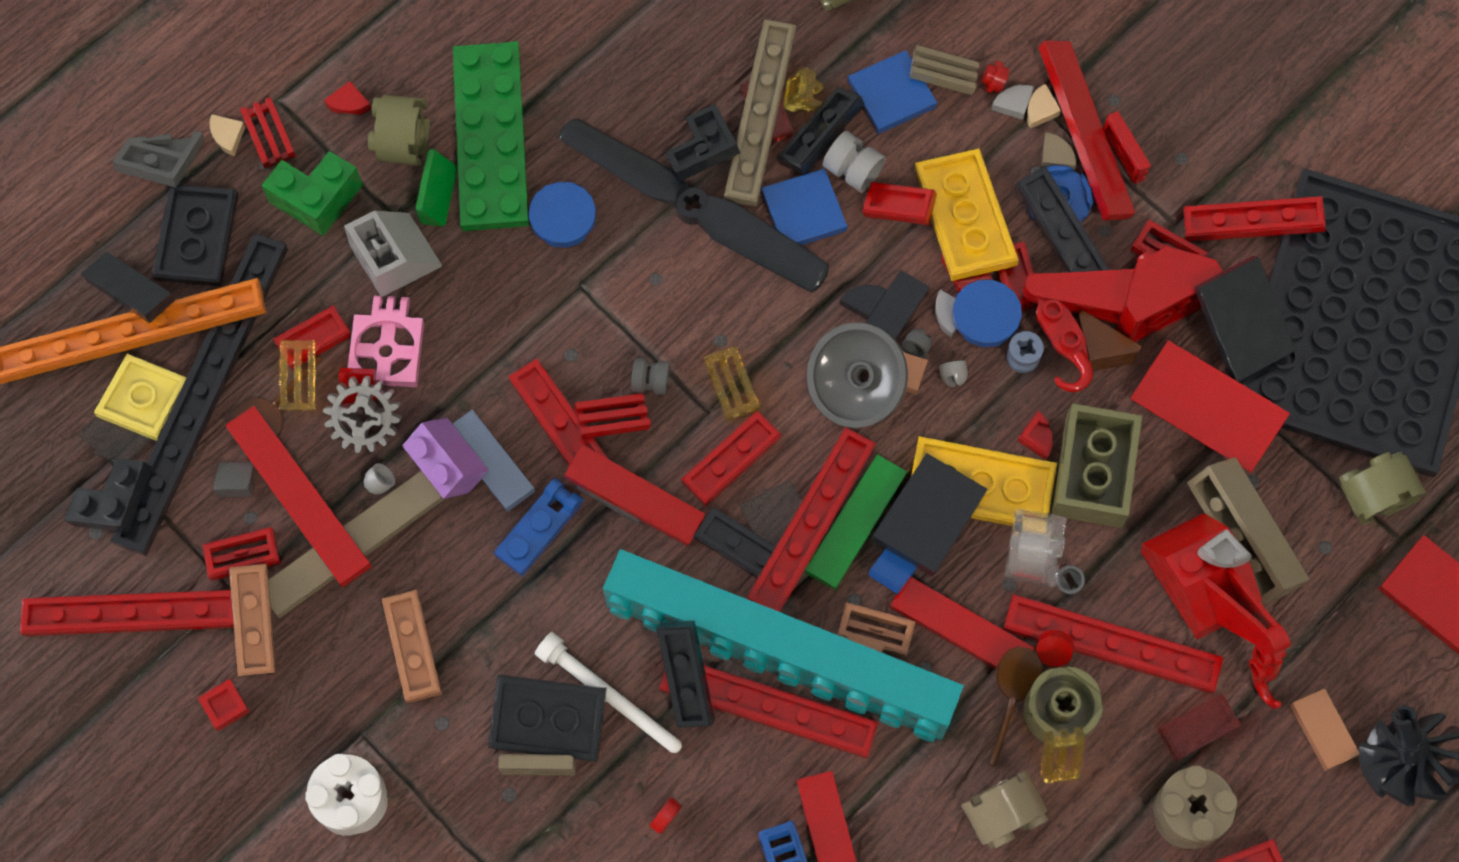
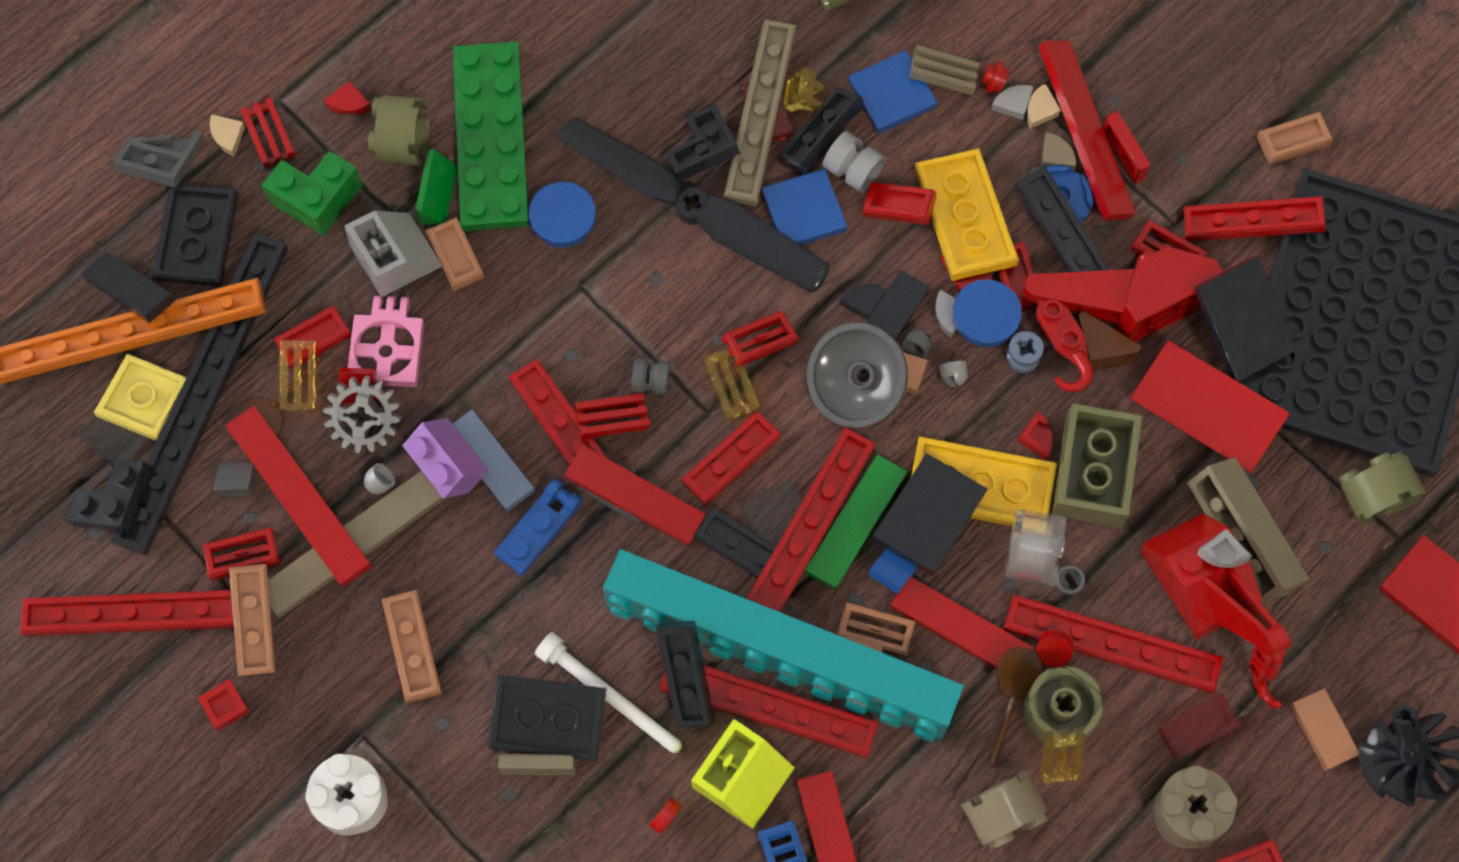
(455, 254): none -> nougat tile
(737, 349): none -> red tile
(742, 774): none -> neon yellow slope
(1294, 138): none -> nougat tile

